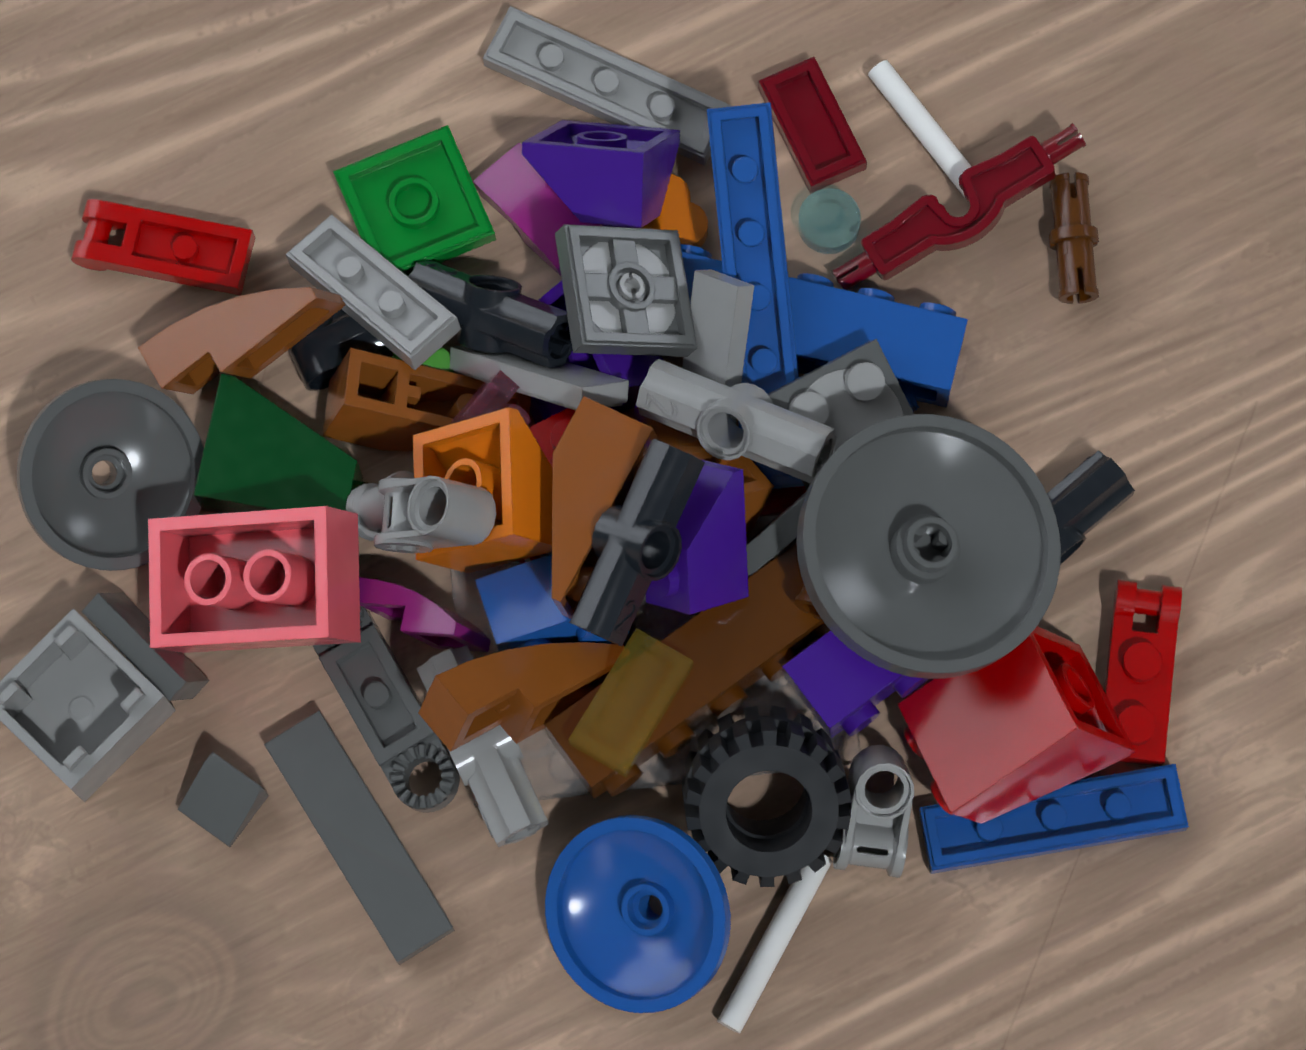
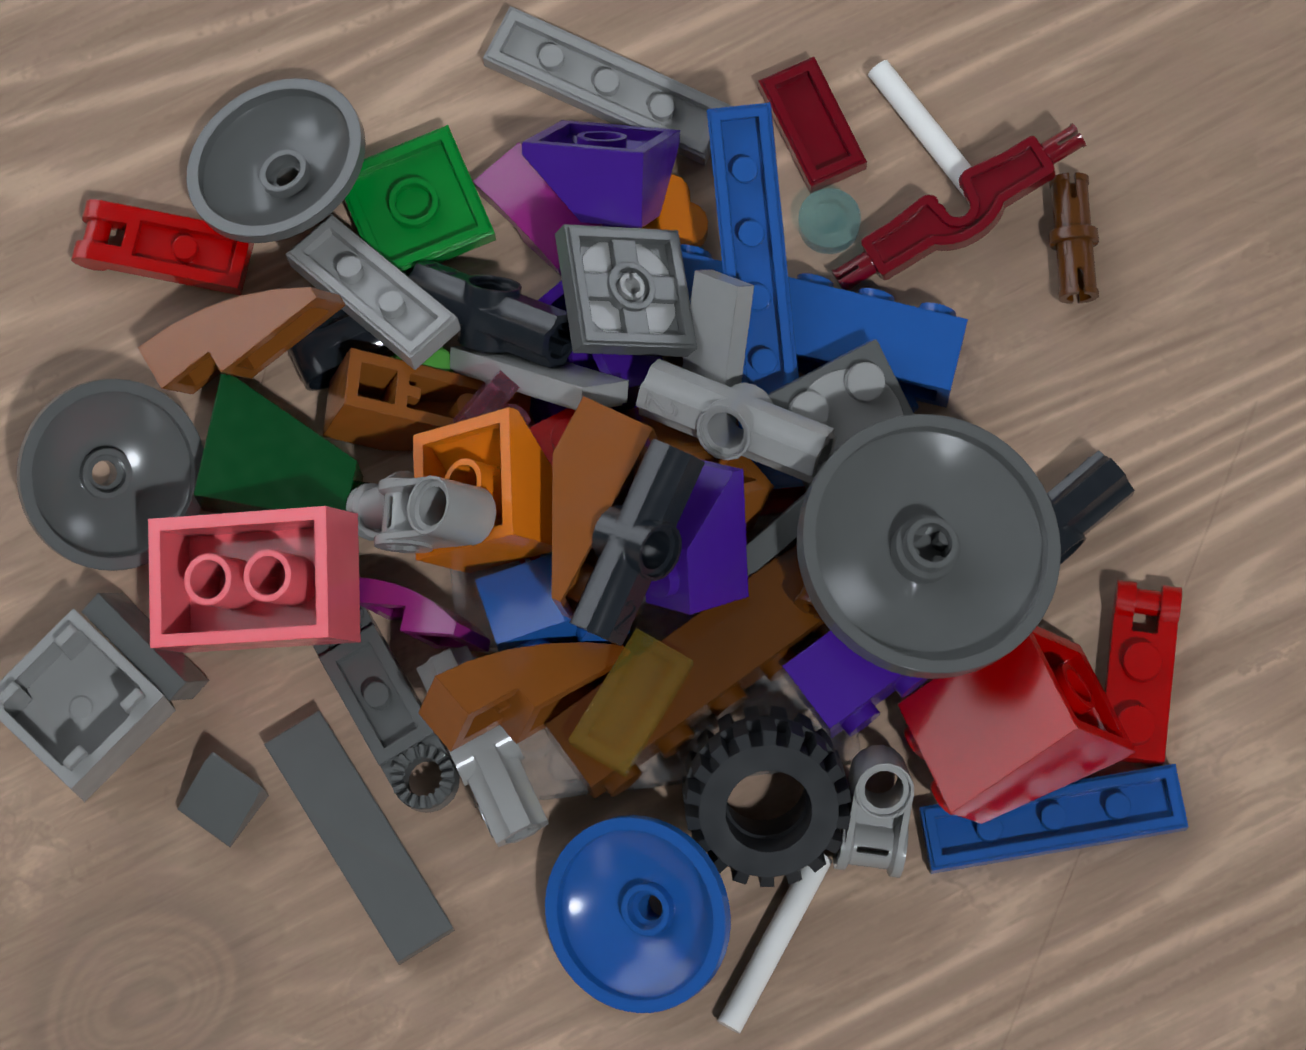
(276, 160): none -> dark grey dish

